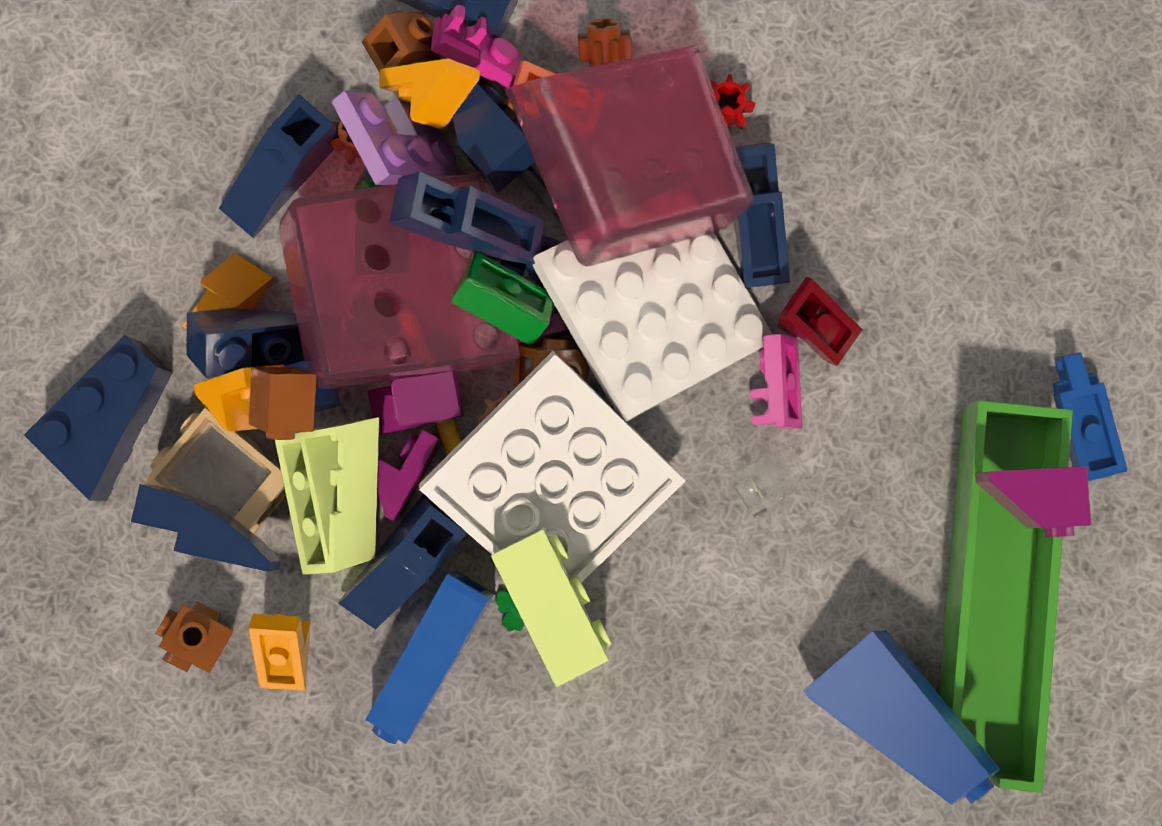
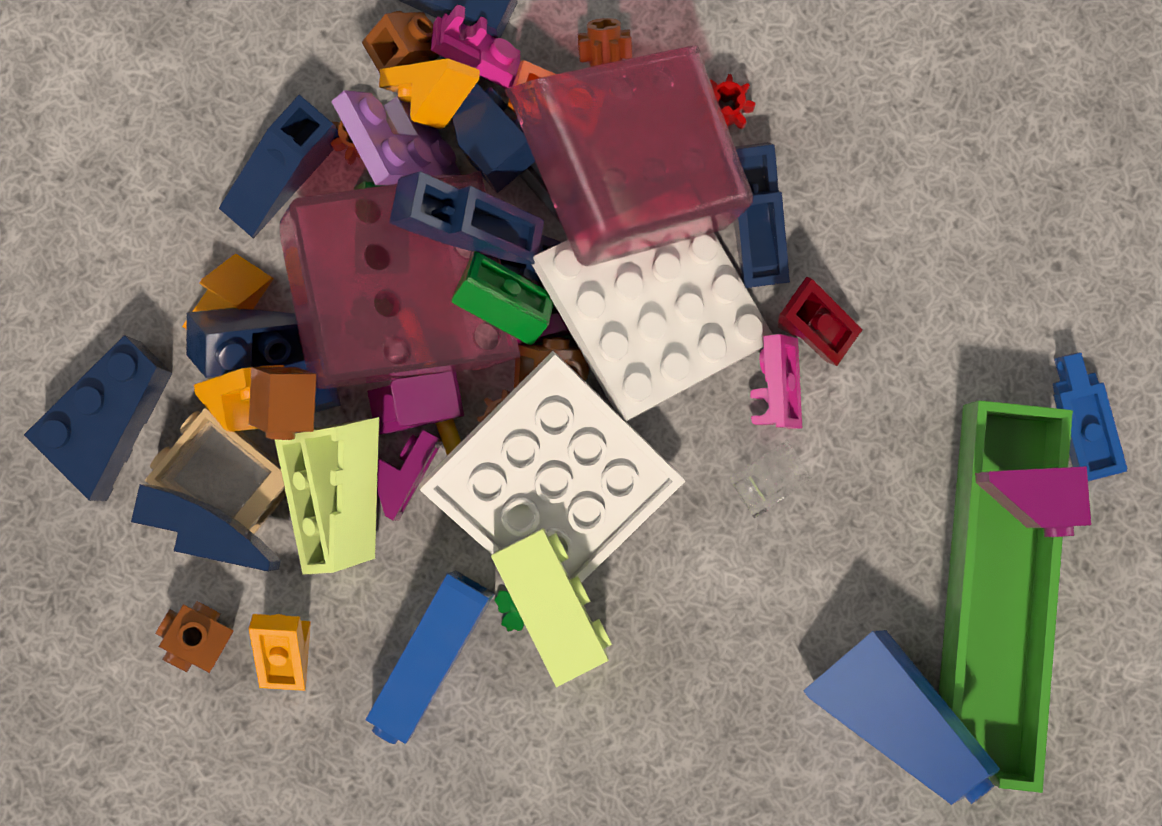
(403, 563): dark blue slope -> none

